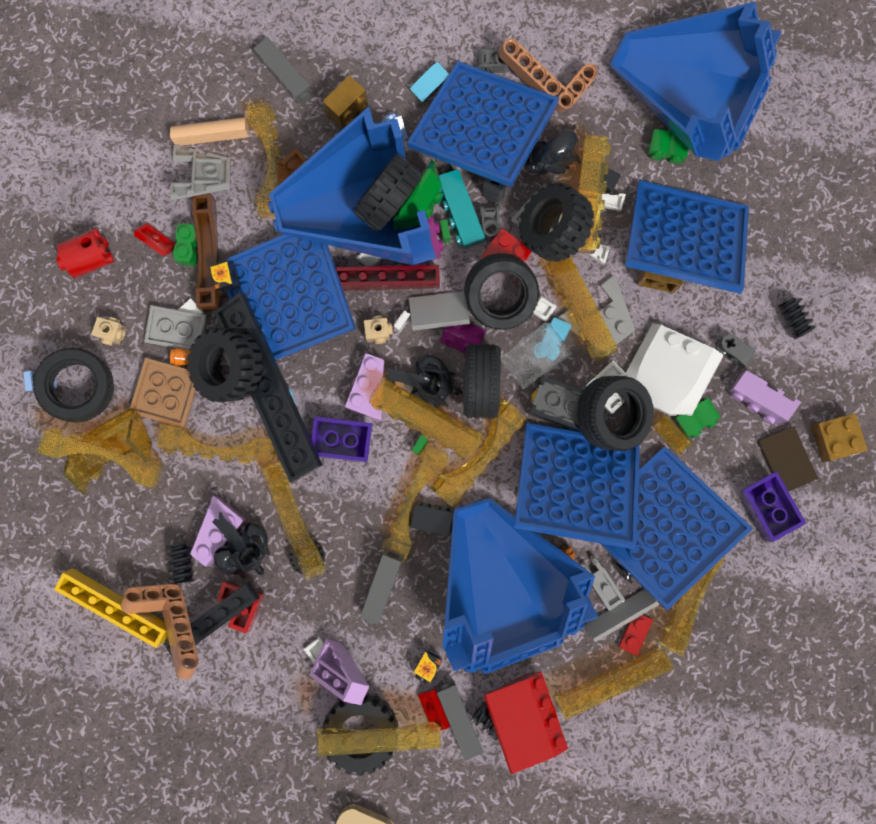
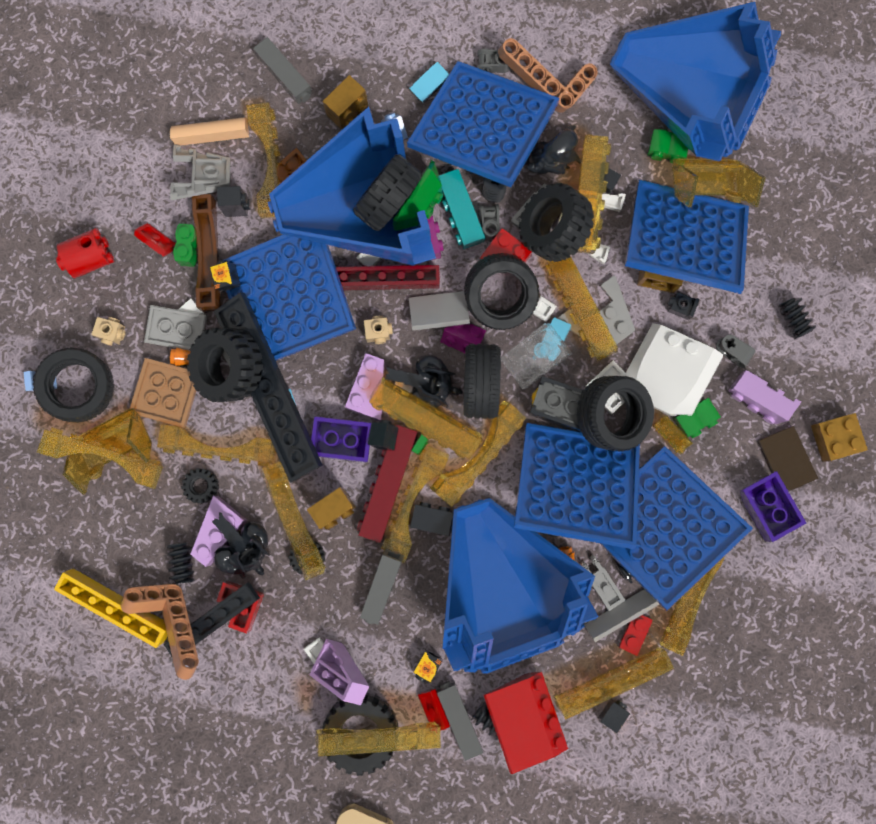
(189, 481): none -> black tyre
(233, 201): none -> black brick
(331, 508): none -> pearl gold brick
(383, 435): none -> black brick
(387, 486): none -> dark red brick
(402, 321): white tile -> none
(445, 231): green tile -> none
(614, 715): none -> black brick
(676, 308): none -> black brick
(714, 177): none -> clear yellow windscreen

